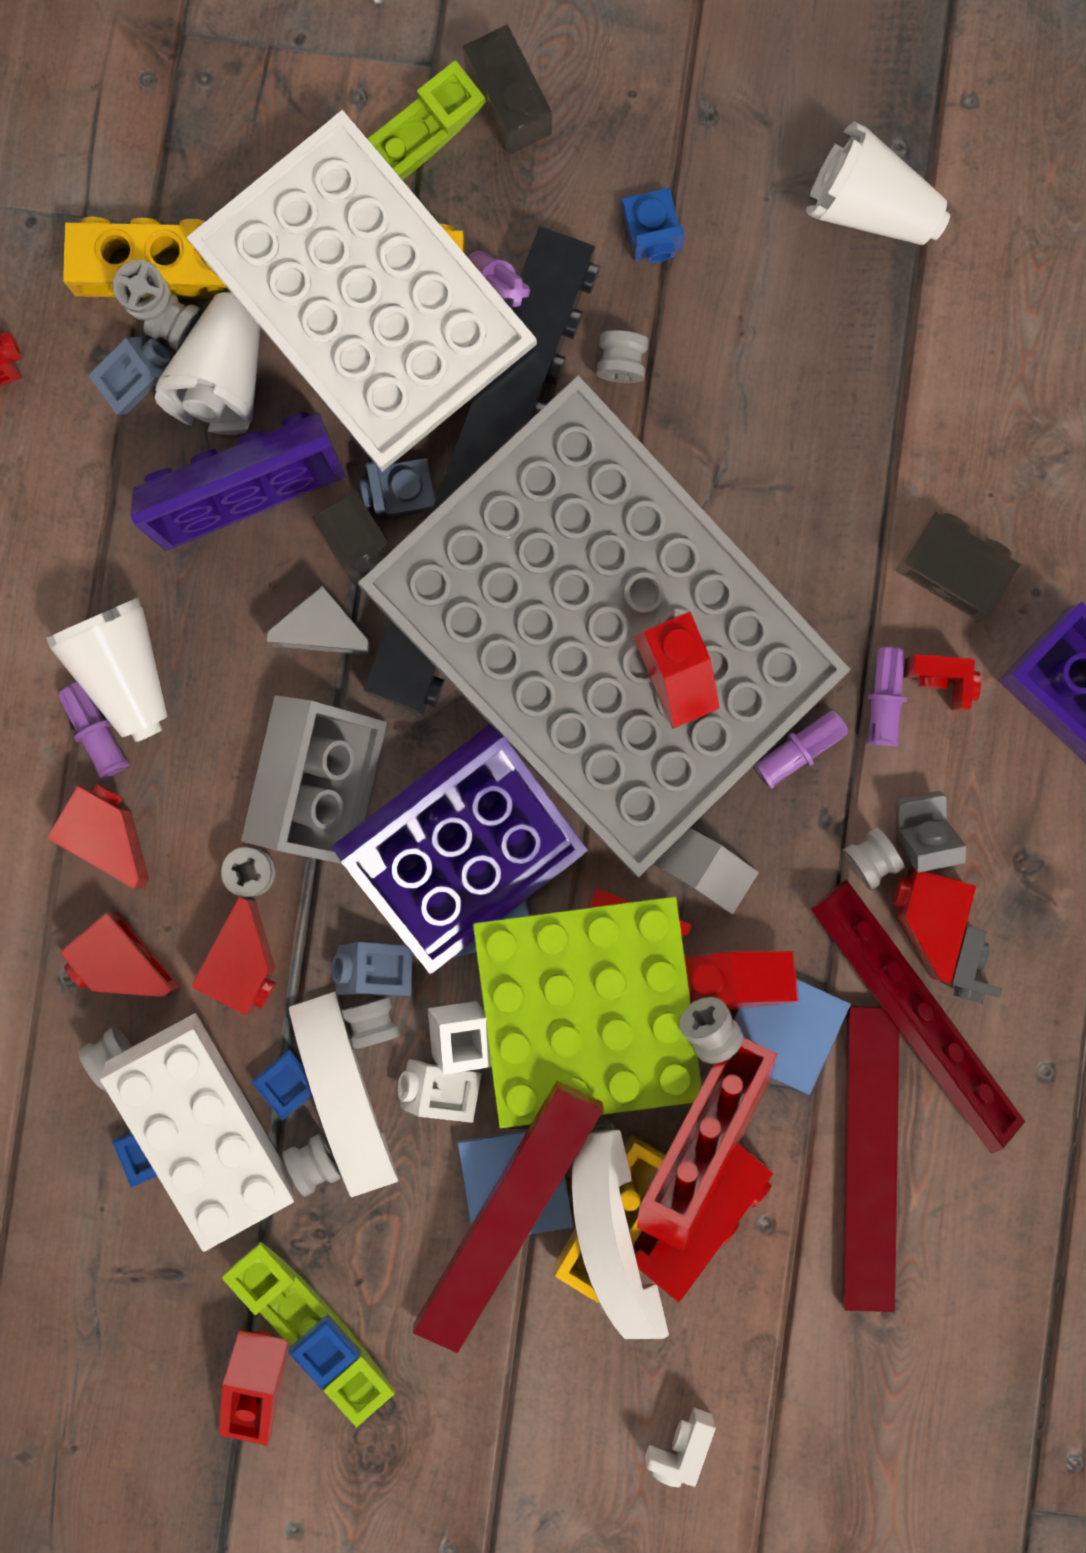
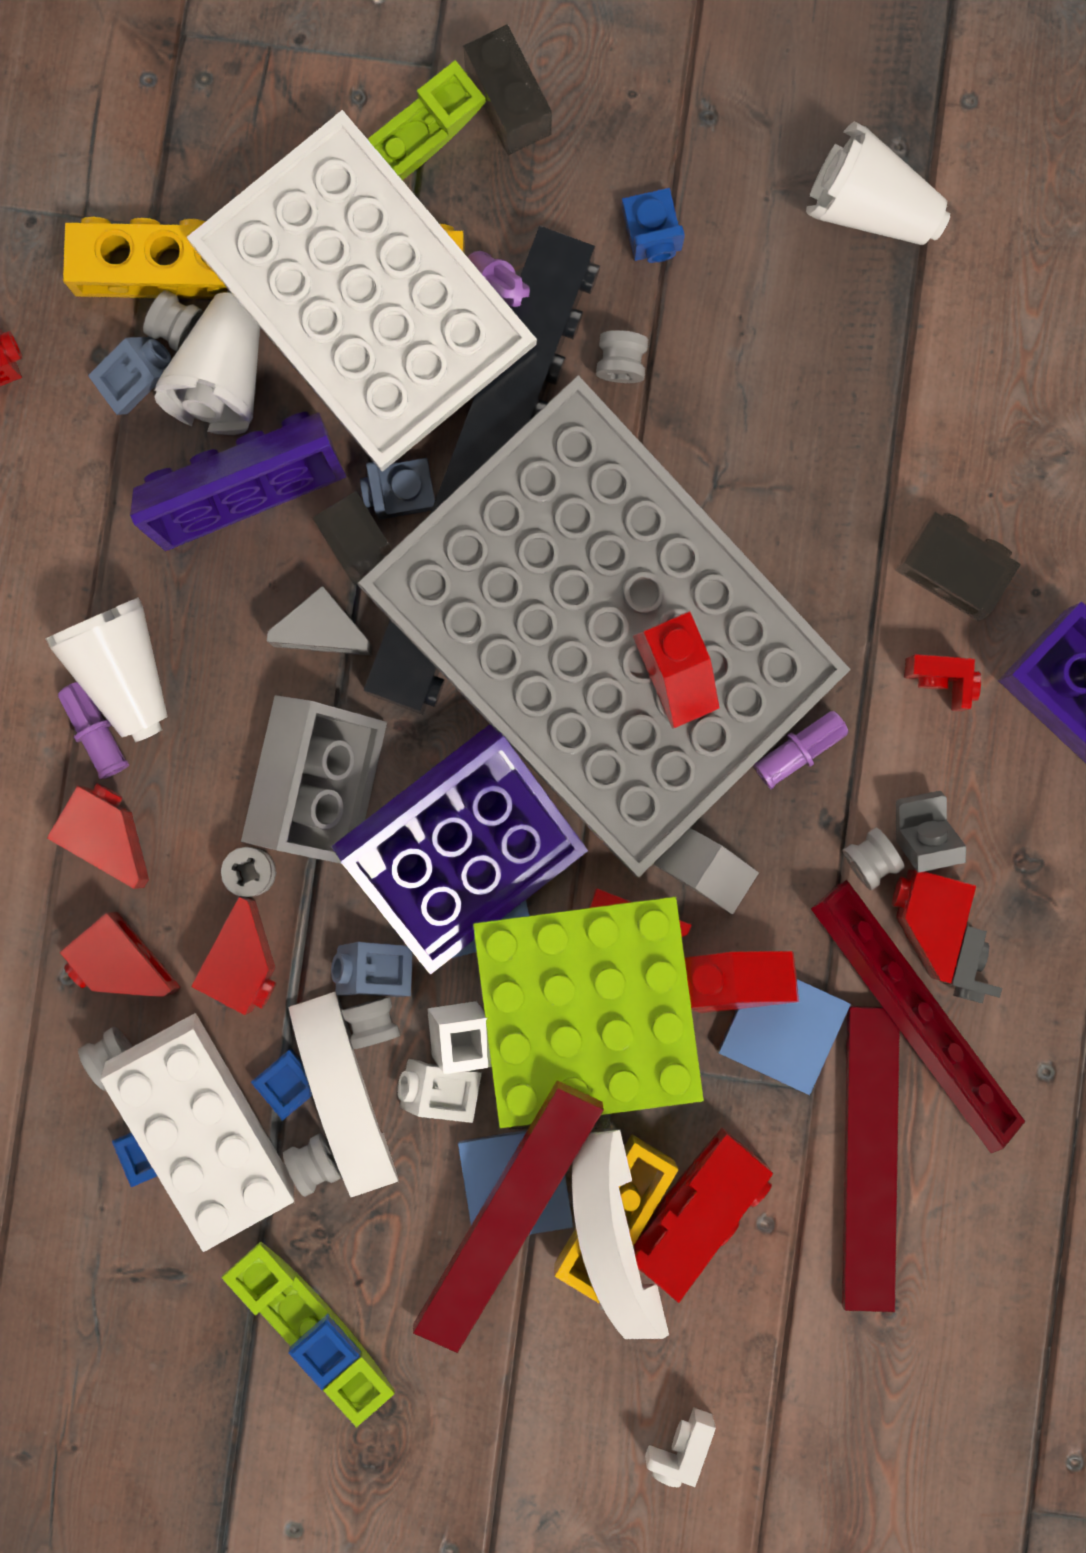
(133, 282): light grey wheel -> none
(252, 1386): slope -> none
(705, 1145): red brick -> none
(711, 1030): light grey wheel -> none
(887, 699): medium lavender axle -> none

